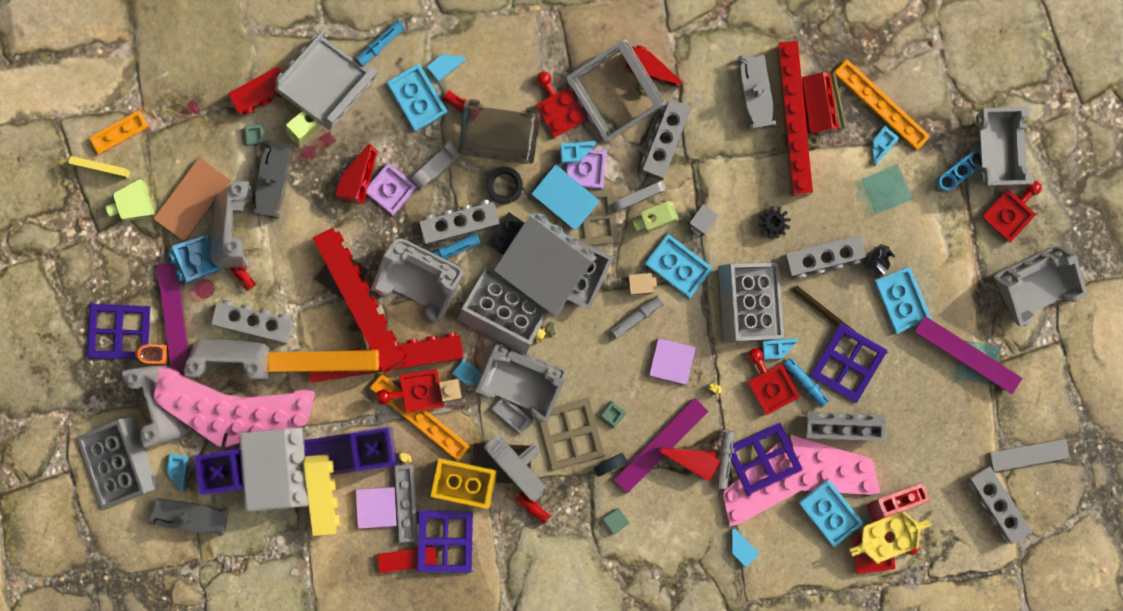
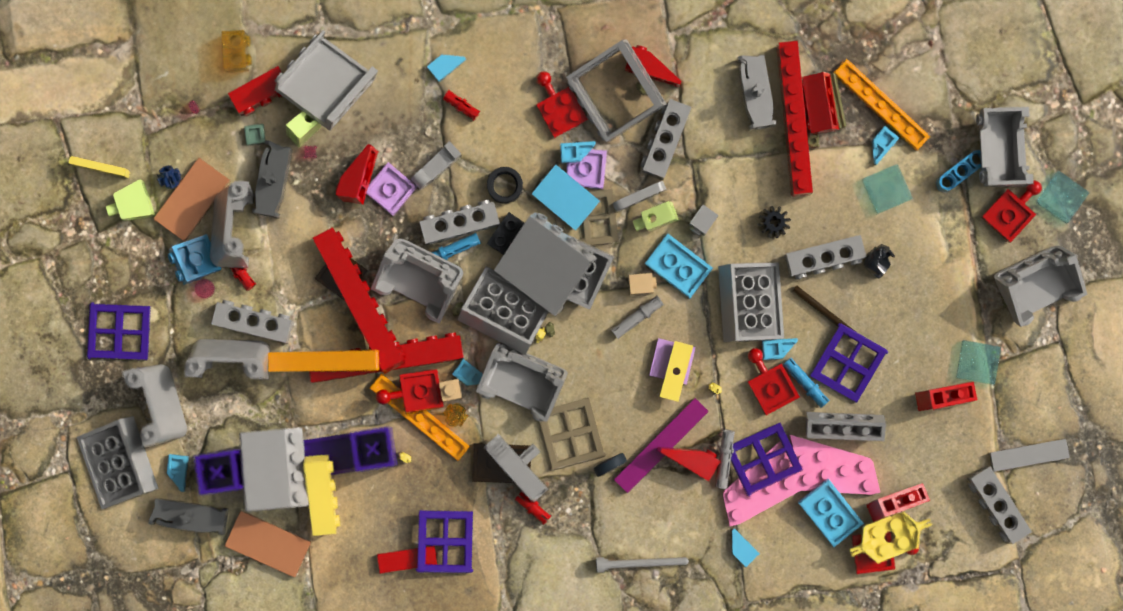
(119, 132): light orange tile -> none
(151, 354): rock -> none
(169, 177): none -> dark blue gear
(173, 317): magenta tile -> none
(217, 413): bright pink wing -> none
(230, 51): none -> clear yellow brick
(268, 543): none -> nougat tile
(327, 139): clear pink piece -> none
(376, 507): lavender tile -> none
(381, 42): dark azure pin -> none
(406, 503): light grey tile -> none
(417, 97): medium azure tile -> none
(455, 415): none -> clear yellow gear
(464, 483): yellow brick -> none
(499, 133): clear smoke windscreen -> none
(512, 415): light grey tile -> none
(604, 565): none -> light grey piece
(613, 414): sand green tile -> none
(616, 521): sand green tile -> none
(678, 359): none -> light yellow tile
(902, 299): medium azure tile -> none
(945, 396): none -> red slope
(968, 355): magenta tile -> none
(1062, 197): none -> clear light blue tile

